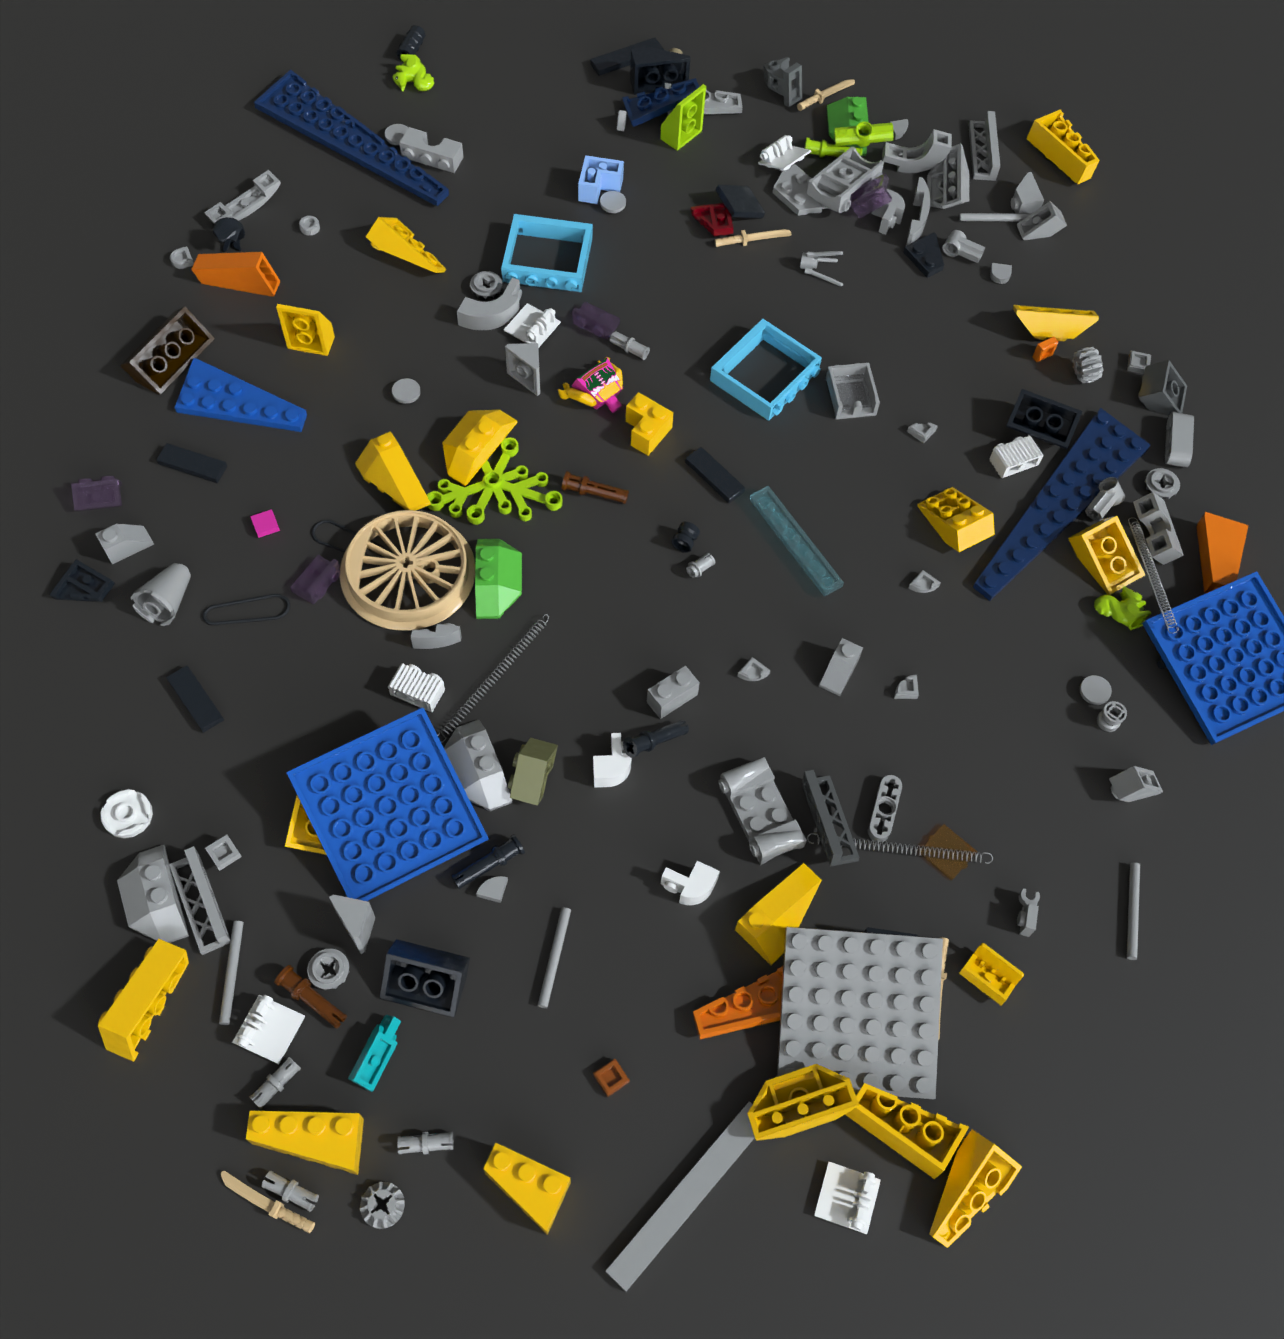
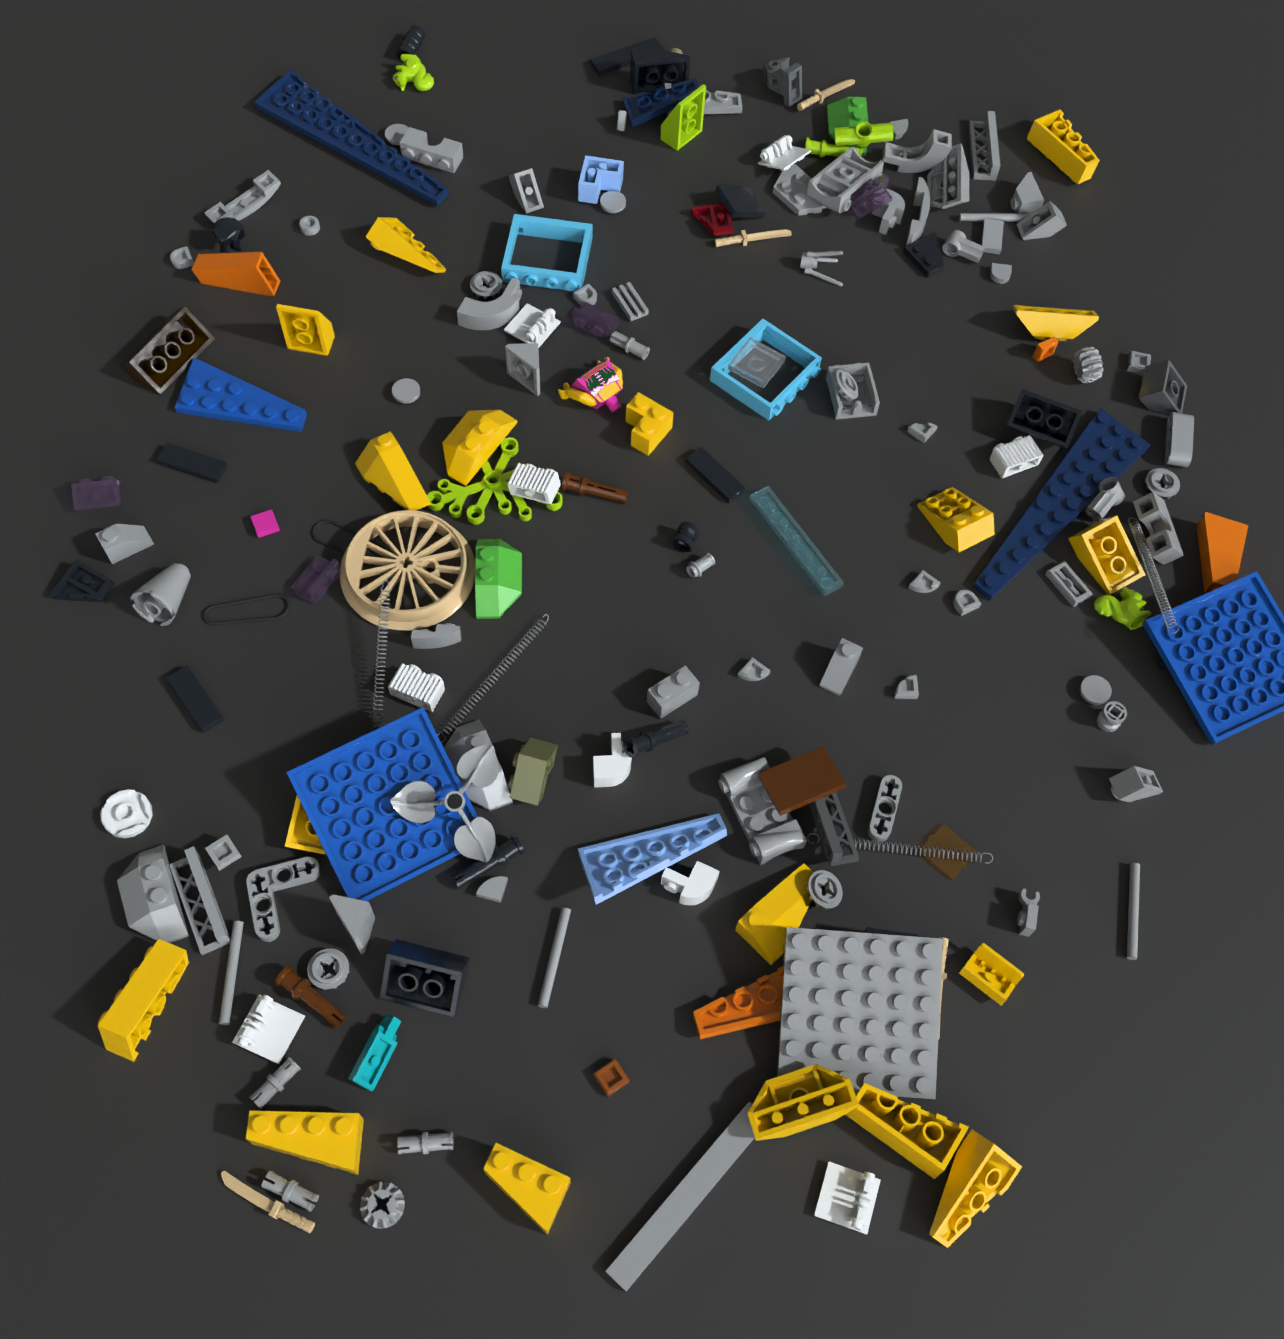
(271, 884): none -> light grey beam
(385, 624): none -> light grey piece
(417, 802): none -> light grey plant
(526, 190): none -> light grey slope
(534, 483): none -> white brick
(585, 294): none -> light grey tile
(624, 290): none -> light grey tile
(630, 859): none -> light blue wing
(756, 362): none -> clear tile
(801, 780): none -> reddish brown tile
(832, 888): none -> light grey gear
(845, 385): none -> light grey gear
(965, 602): none -> light grey tile
(992, 236): none -> light grey tile
(1065, 585): none -> light grey tile

